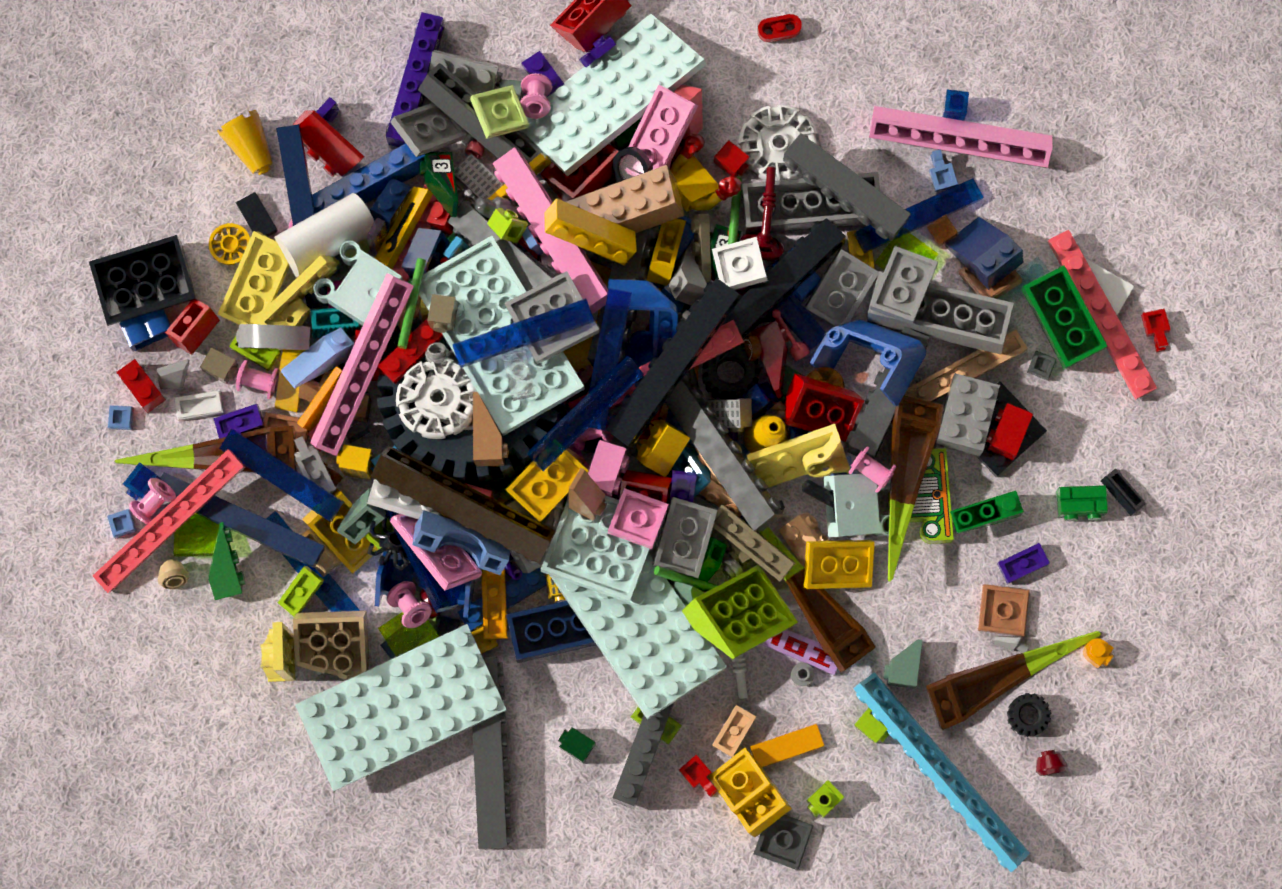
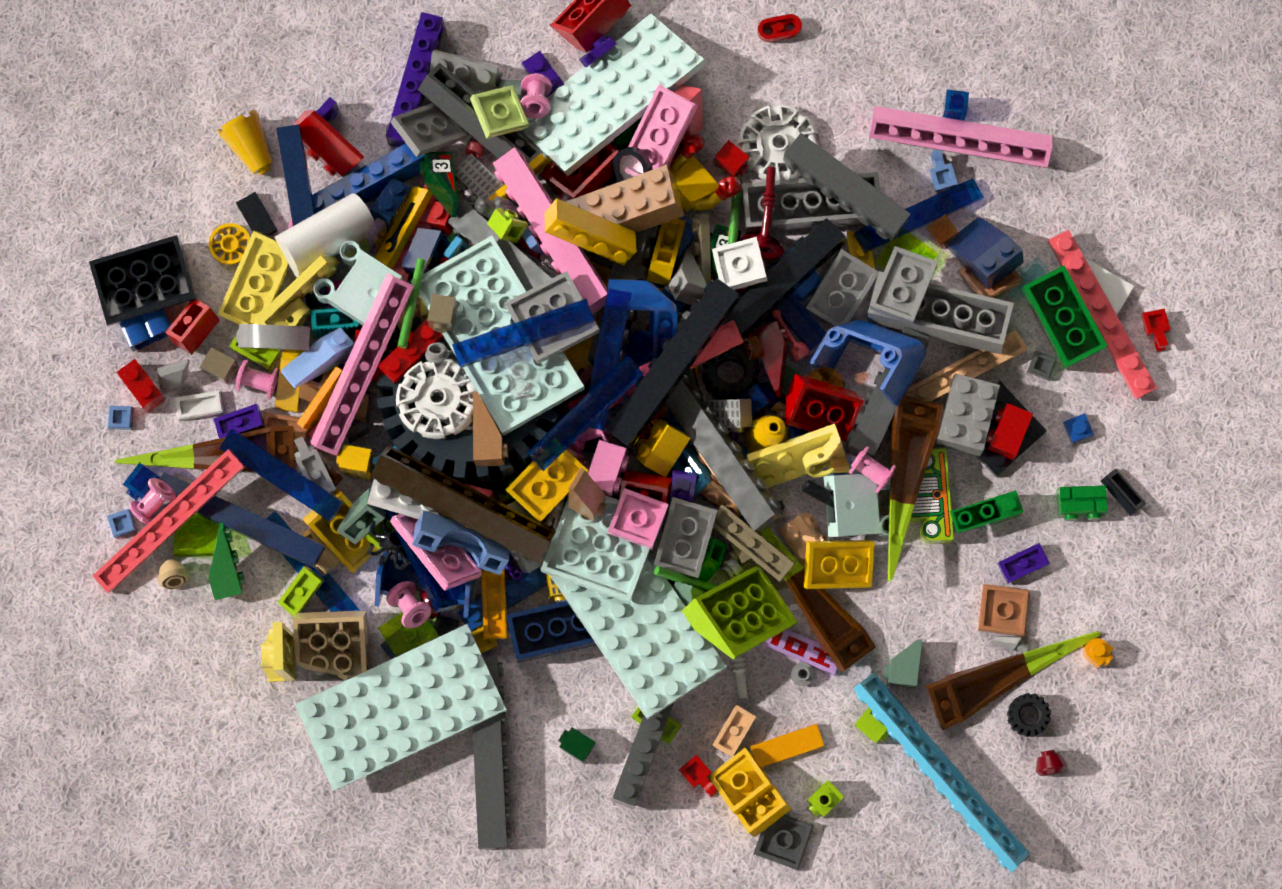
(1078, 428): none -> blue plate

